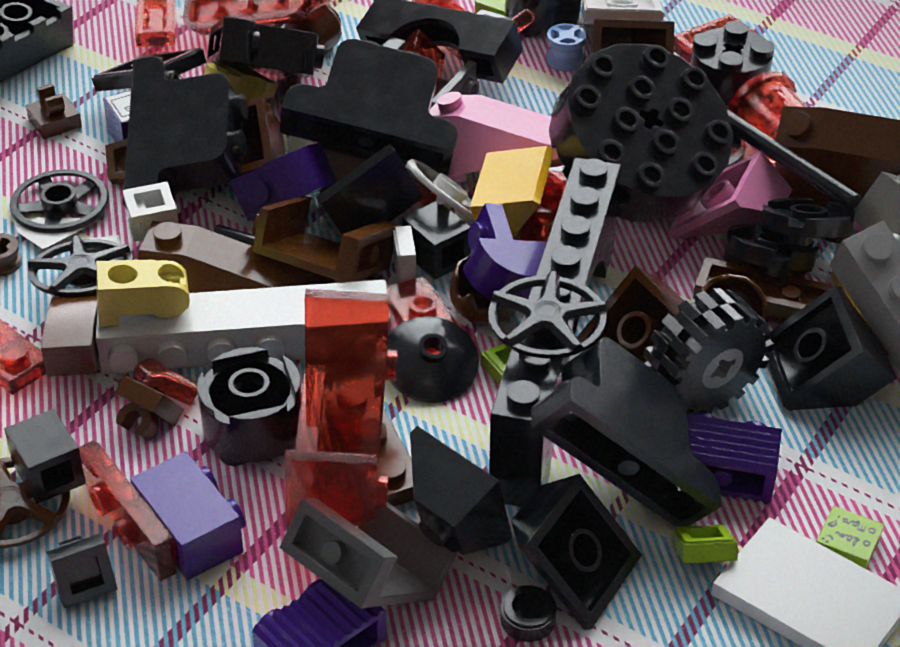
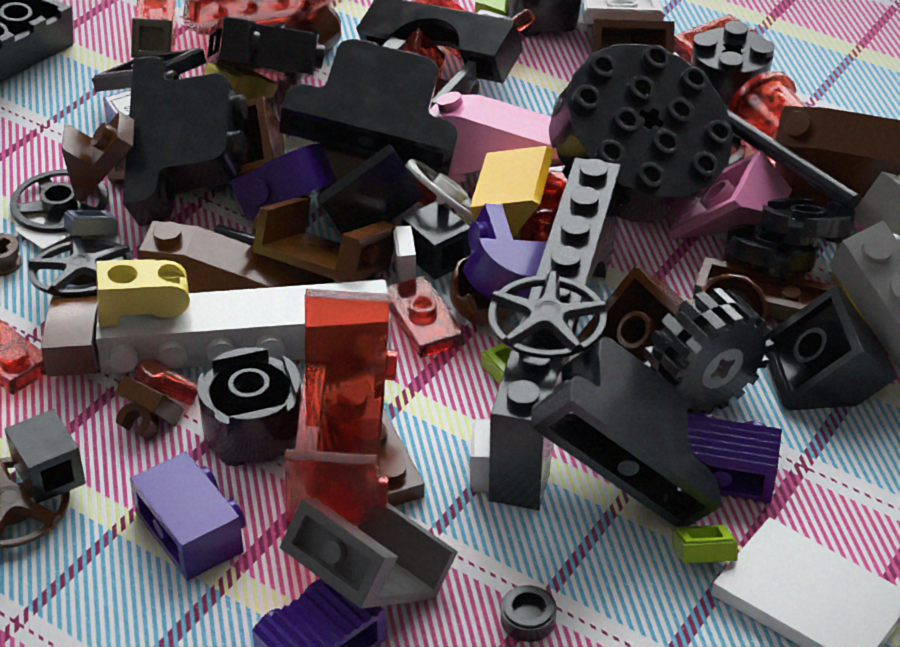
(52, 113): reddish brown tile -> none
(81, 569): black tile -> none
(90, 222): none -> sand blue tile
(92, 158): none -> reddish brown slope
(132, 517): clear red plate -> none
(148, 205): white brick -> none
(151, 36): none -> dark tan tile
(428, 375): black dish -> none
(456, 497): black slope -> none
(480, 456): none -> white tile
(565, 47): light blue wheel -> none
(575, 546): black slope -> none
(851, 535): lime tile -> none

